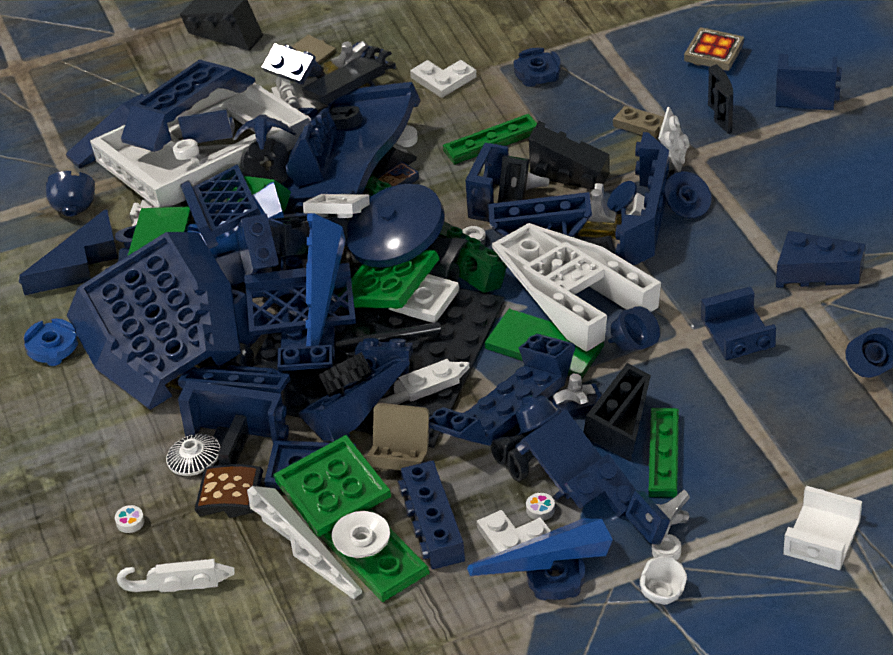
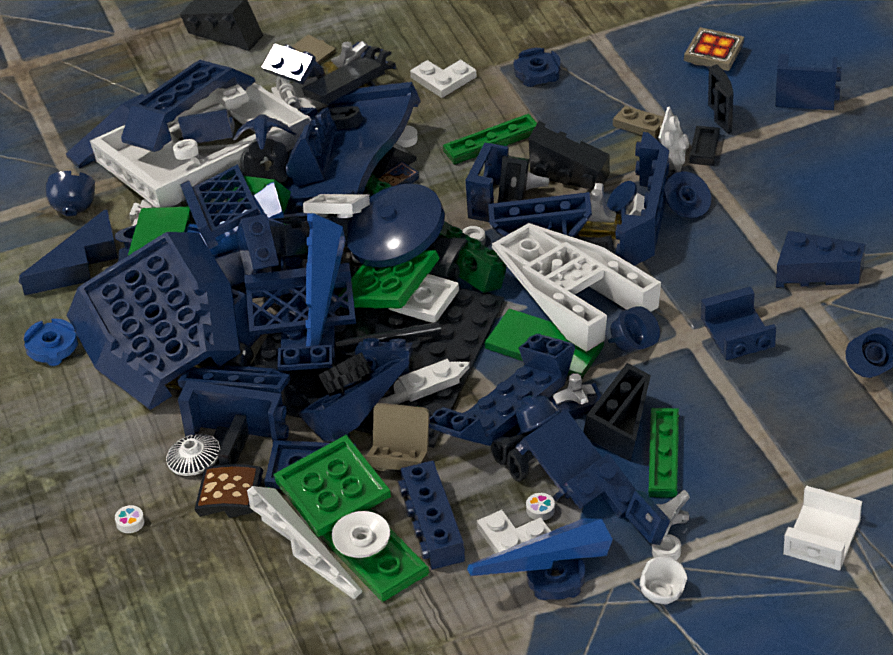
(177, 576): white plate -> none
(232, 97): none -> white plate
(704, 145): none -> black tile

